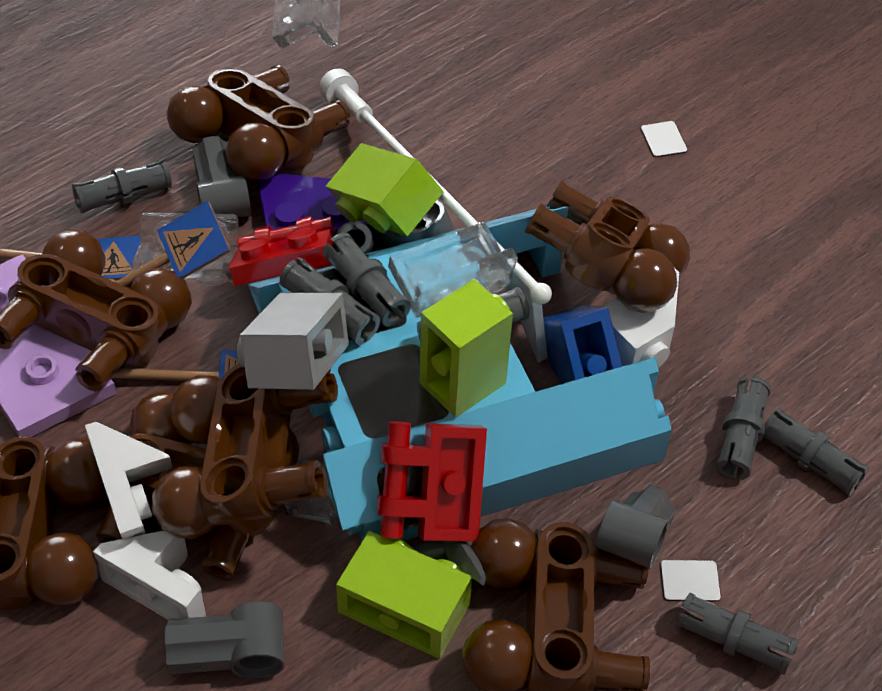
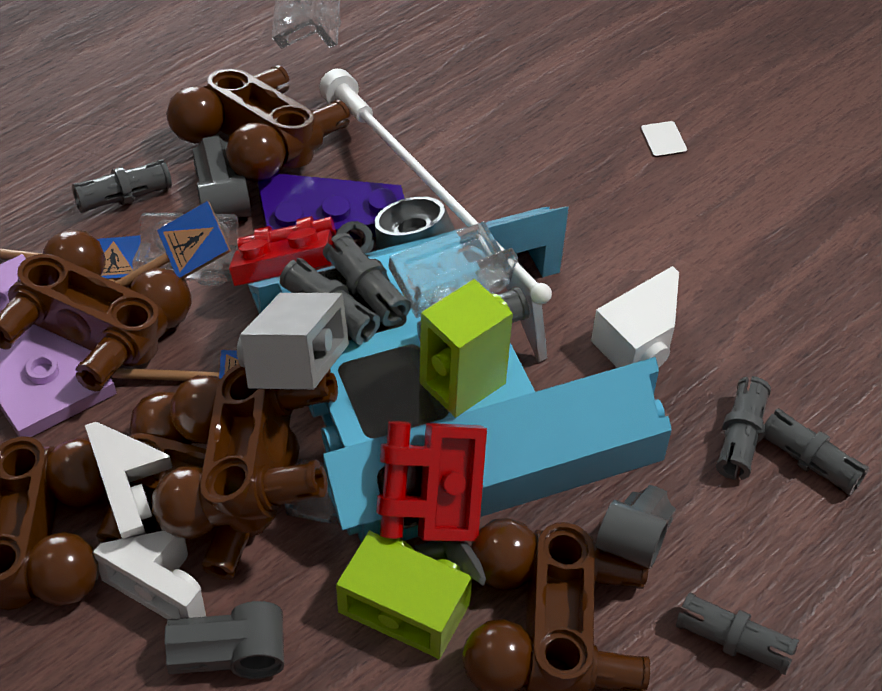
(384, 189): lime brick -> none
(581, 342): blue slope -> none
(614, 247): reddish brown piece -> none
(689, 576): white sticker -> none

